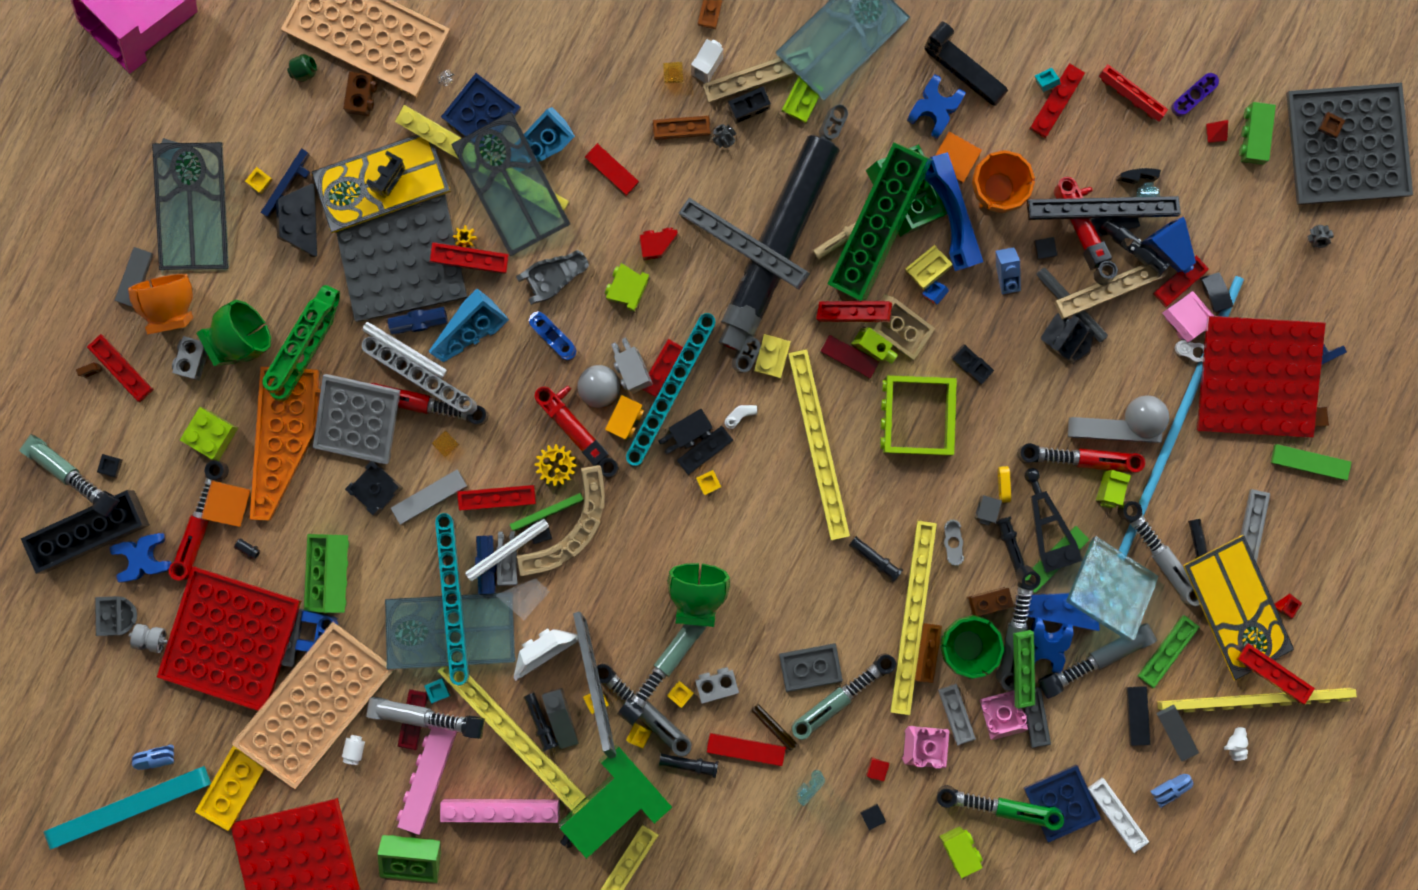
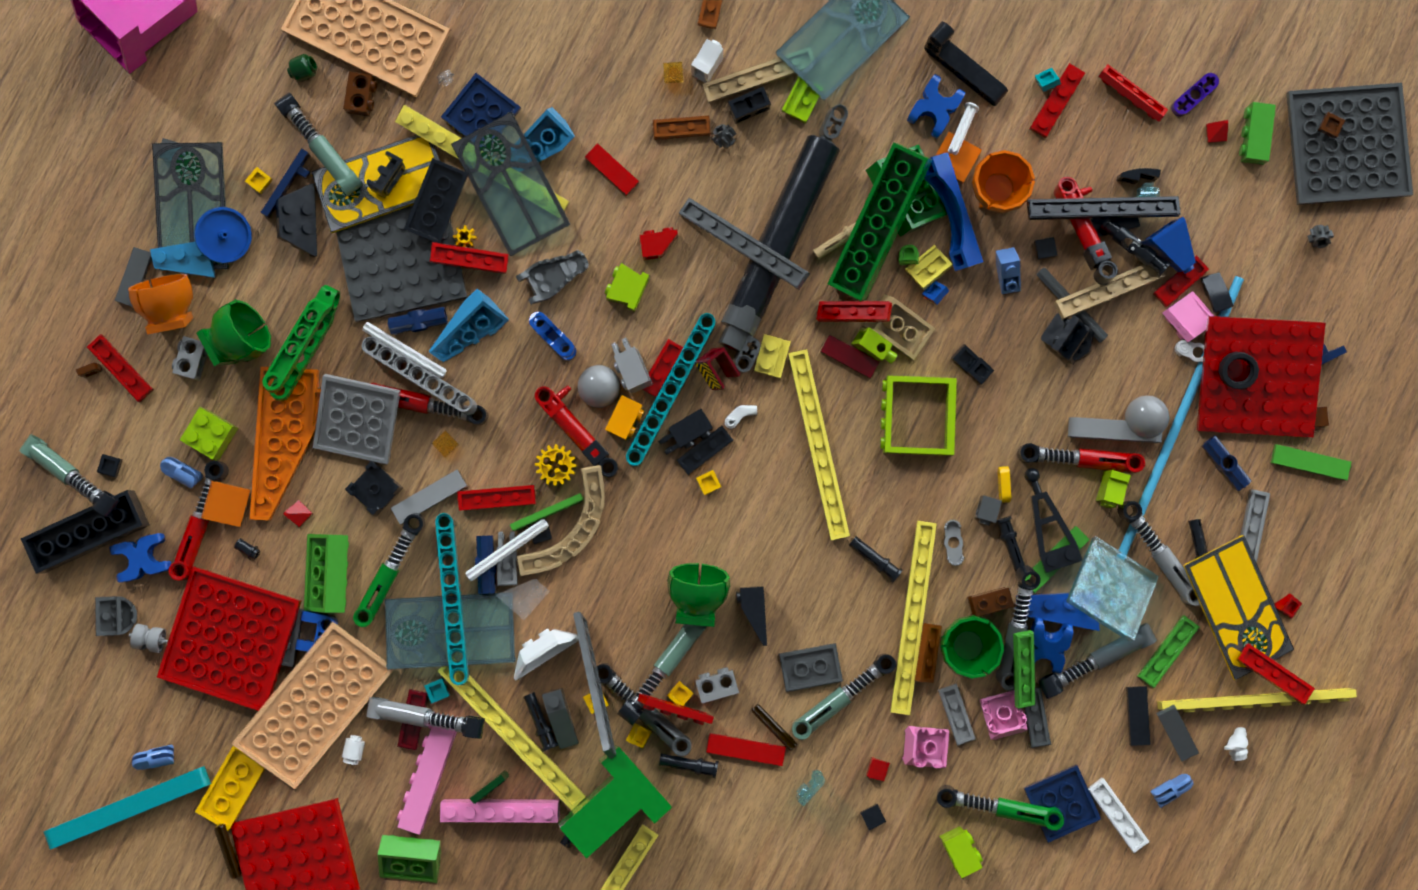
(180, 472): none -> medium blue arm
(183, 259): none -> dark azure wing
(222, 235): none -> blue piece
(227, 851): none -> dark brown axle
(298, 513): none -> red slope
(319, 145): none -> piece
(387, 572): none -> piece
(436, 201): none -> black plate
(490, 786): none -> dark green tile
(668, 707): none -> red plate
(708, 371): none -> dark red piece
(753, 605): none -> black slope
(908, 255): none -> bright green tile
(970, 110): none -> white axle
(1234, 472): none -> dark blue piece
(1253, 375): none -> black tyre

